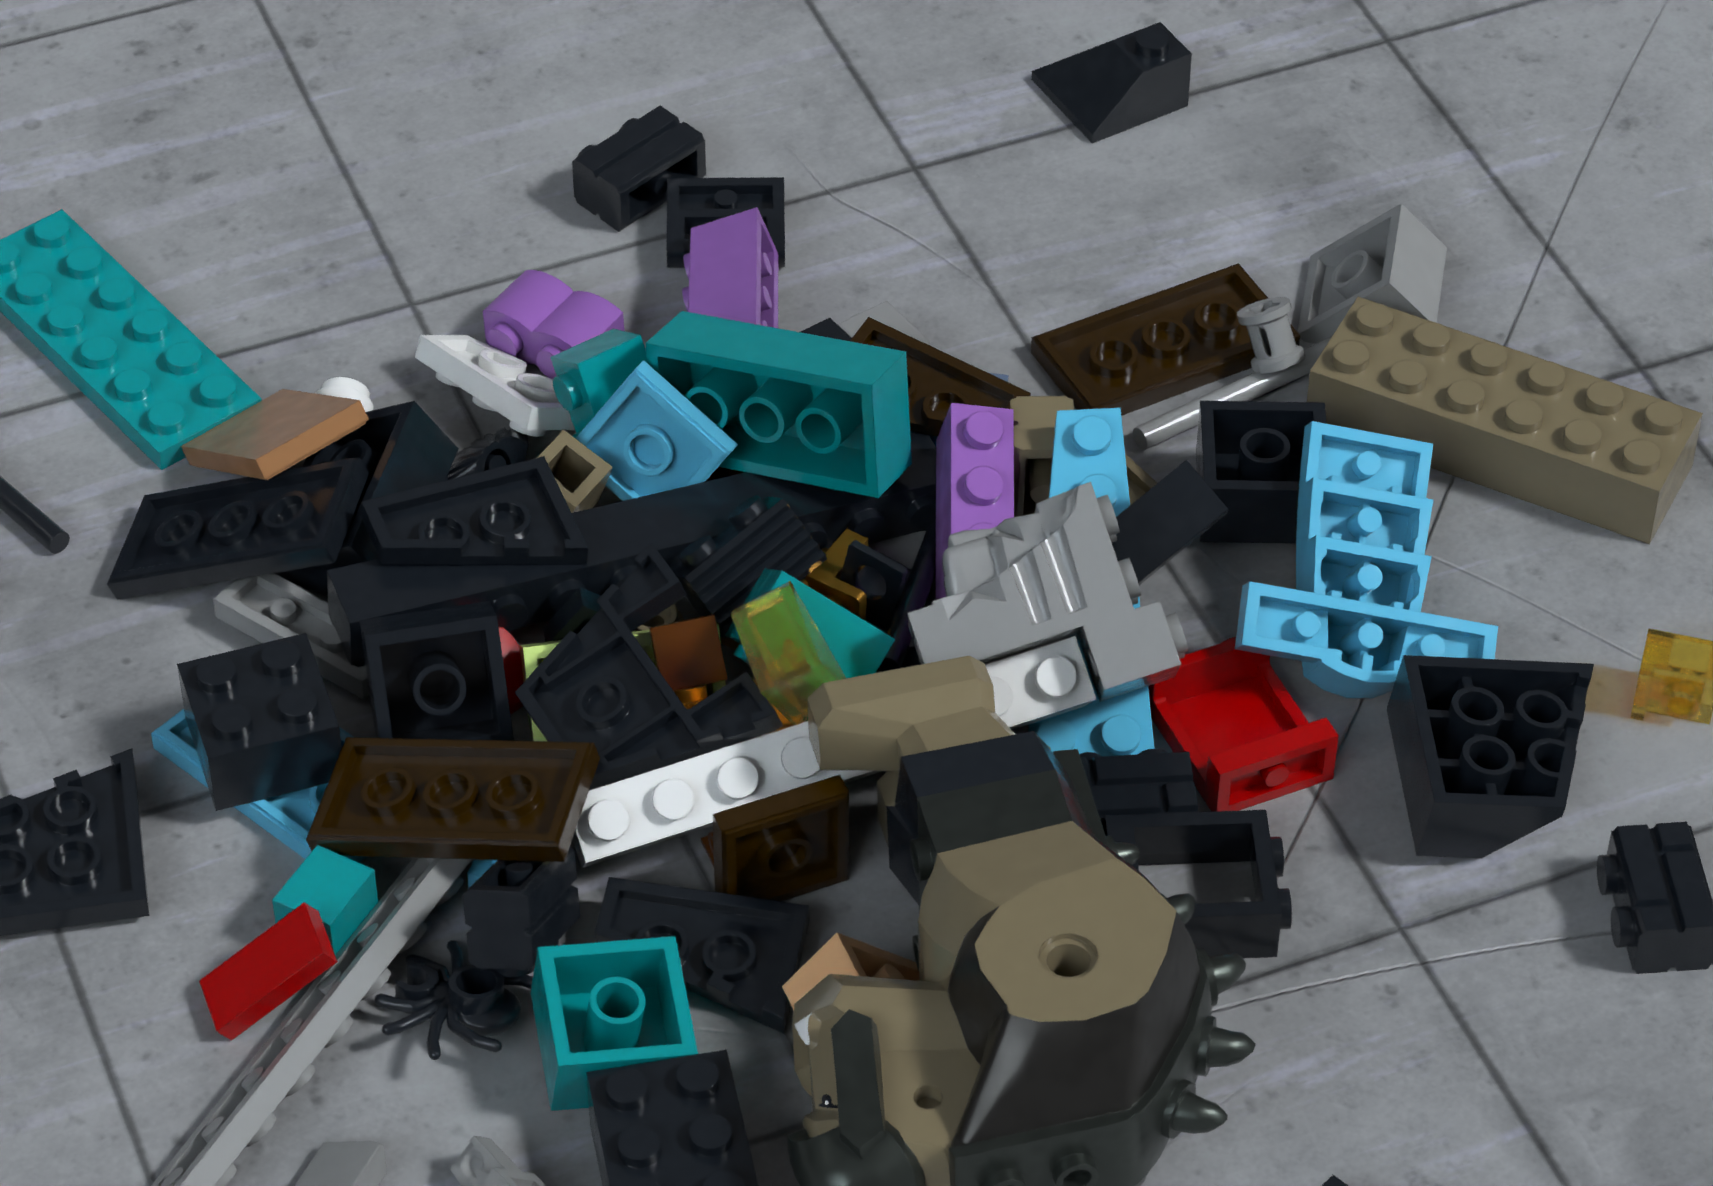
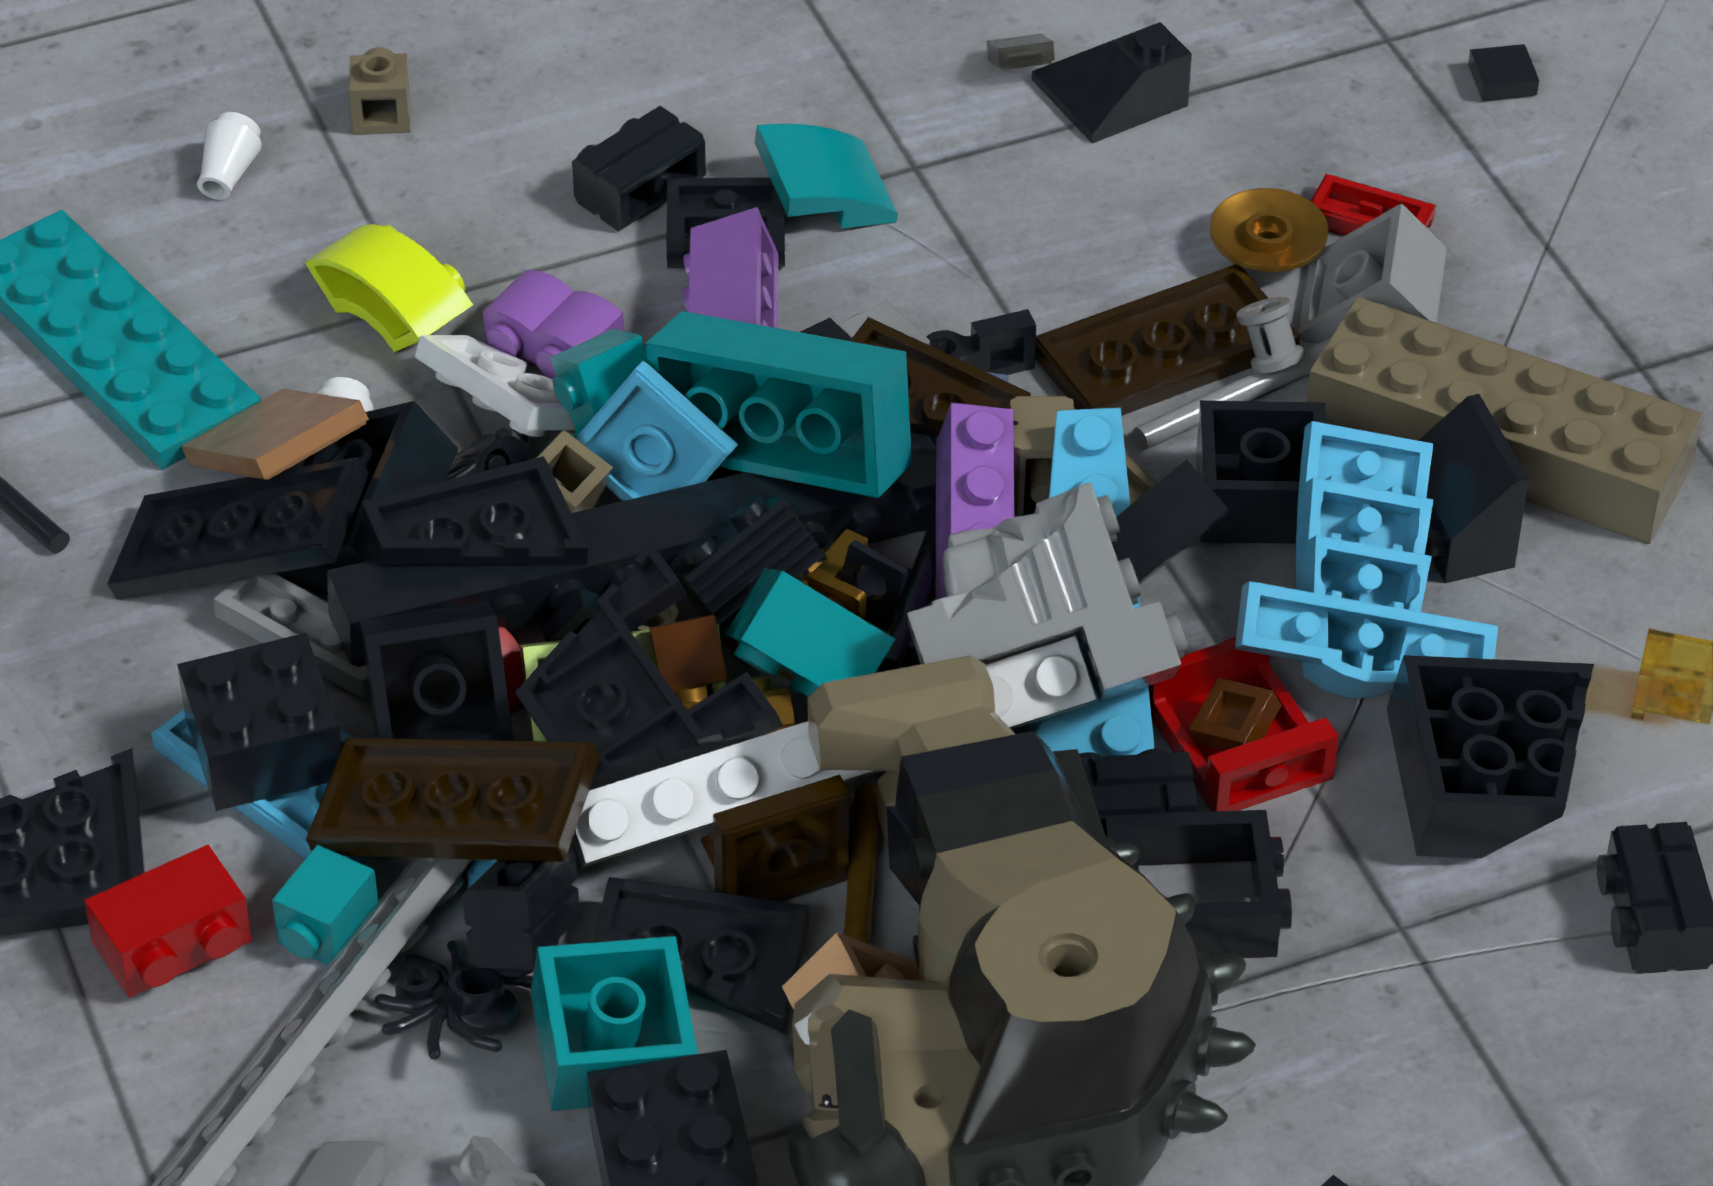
(168, 920): none -> red brick
(228, 151): none -> white cone
(268, 971): red tile -> none
(379, 76): none -> dark tan brick
(389, 283): none -> neon yellow brick
(785, 650): clear yellow slope -> none
(824, 173): none -> teal slope
(862, 864): none -> pearl gold bar
(996, 344): none -> black plate
(1020, 51): none -> clear smoke tile
(1234, 715): none -> reddish brown plate
(1269, 230): none -> pearl gold dish
(1354, 204): none -> red tile
(1475, 494): none -> black slope
(1503, 72): none -> black tile

